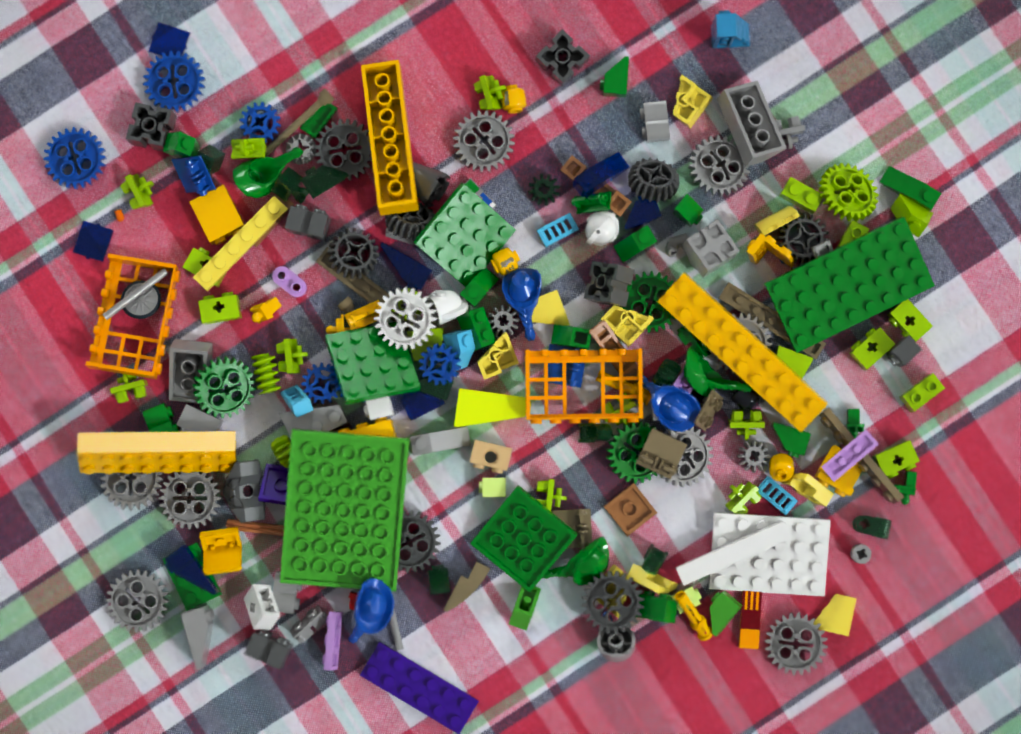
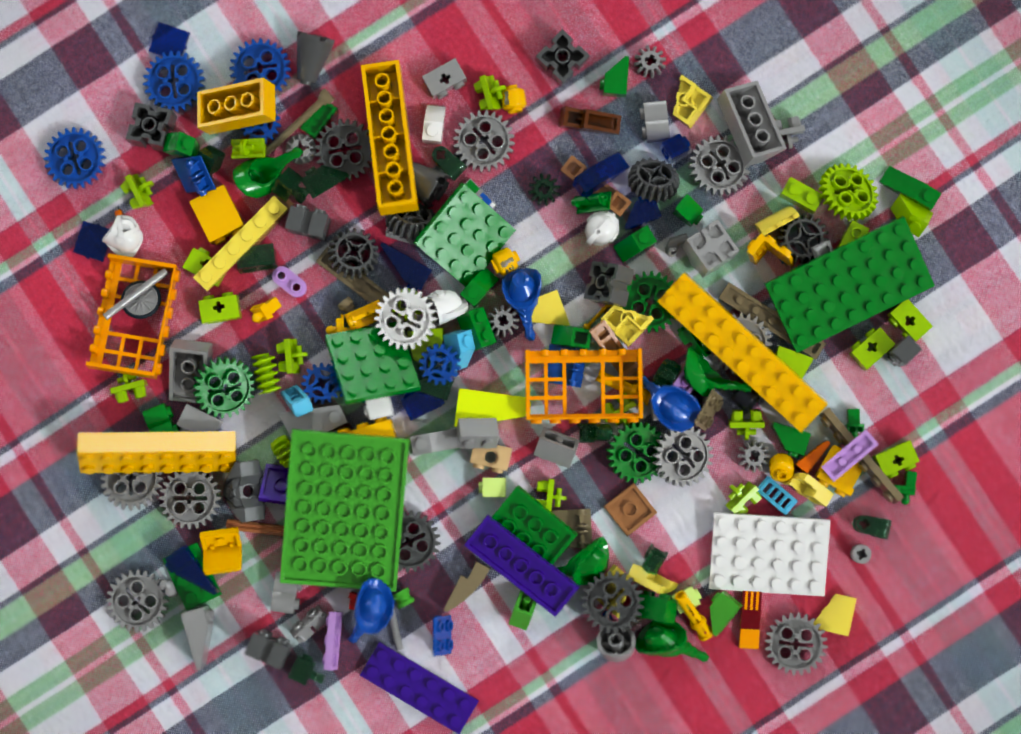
(124, 236): none -> white helmet
(169, 588): none -> light grey arm
(236, 106): none -> yellow brick
(256, 52): none -> blue gear
(258, 259): none -> clear green hinge
(261, 607): white brick -> none
(304, 669): none -> clear green brick
(311, 56): none -> dark grey cone
(403, 598): none -> bright green wheel
(433, 124): none -> white slope
(439, 579): clear green slope -> none
(442, 635): none -> blue hinge
(448, 70): none -> light grey brick
(451, 164): none -> clear green piece
(477, 433): none -> light grey brick
(497, 357): light yellow slope -> none
(521, 565): none -> dark purple plate
(541, 232): medium azure slope -> none
(556, 447): none -> light grey brick
(587, 325): none -> yellow hinge
(589, 120): none -> reddish brown slope
(645, 56): none -> light grey gear
(661, 453): dark tan hinge -> none
(666, 641): none -> green hat
(674, 148): none -> clear blue slope
(729, 31): dark azure wedge -> none
(732, 553): white tile -> none
(808, 461): none -> orange slope
(921, 392): lime brick -> none

